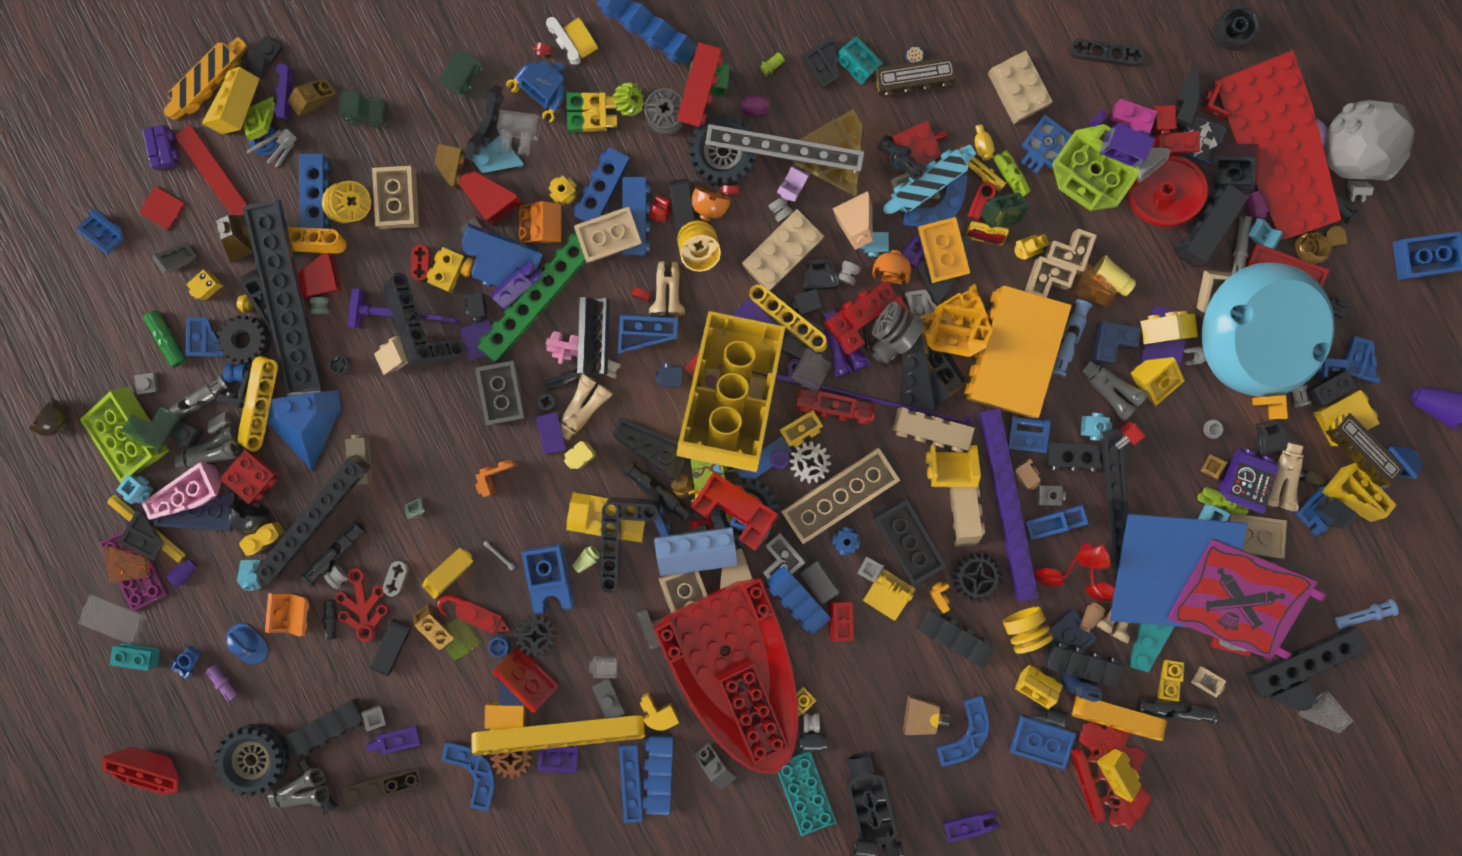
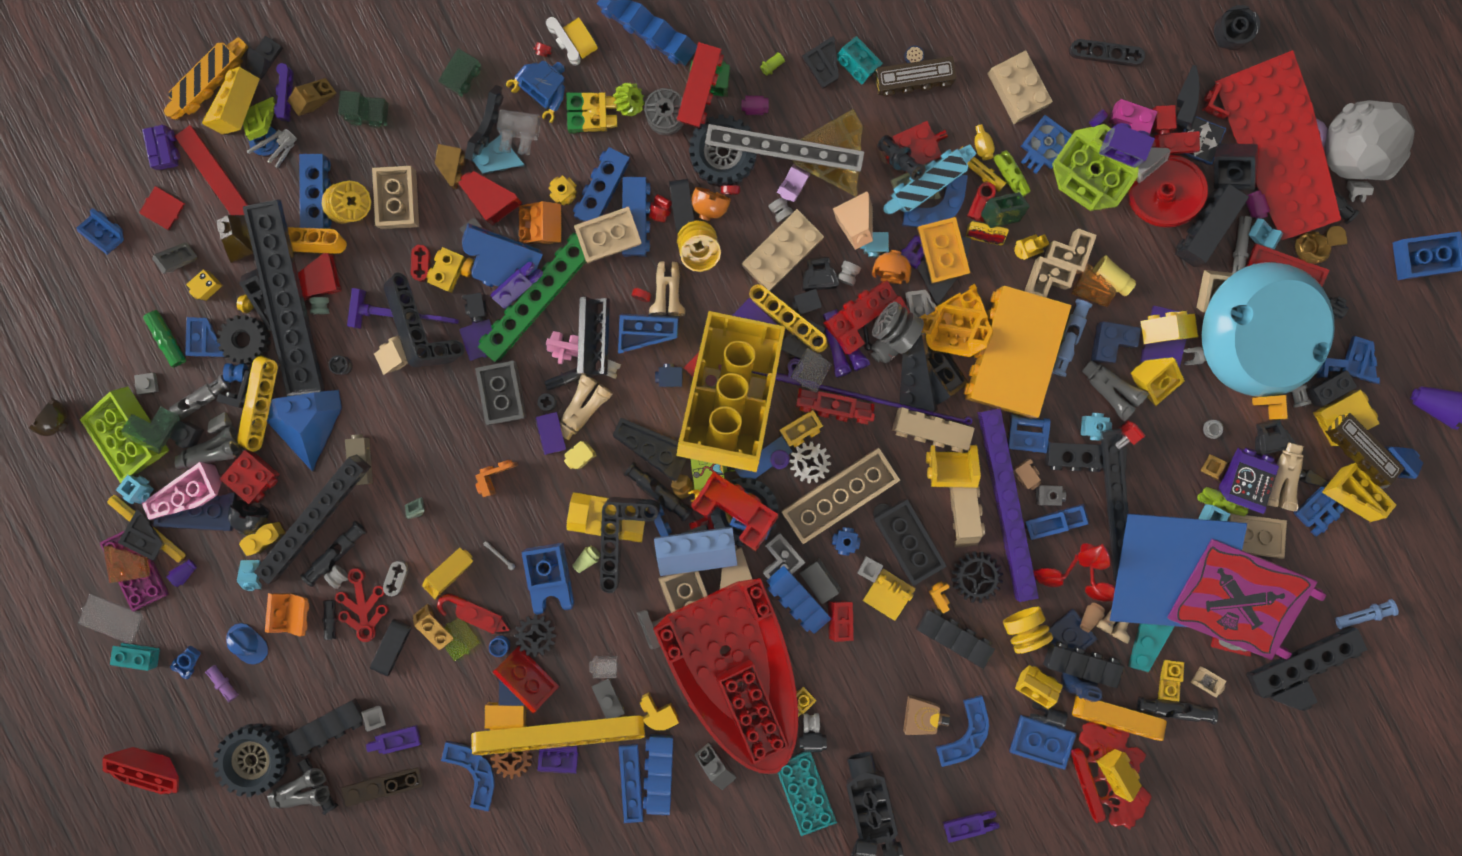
(1327, 713): clear wing -> none
(1335, 512): black slope -> none

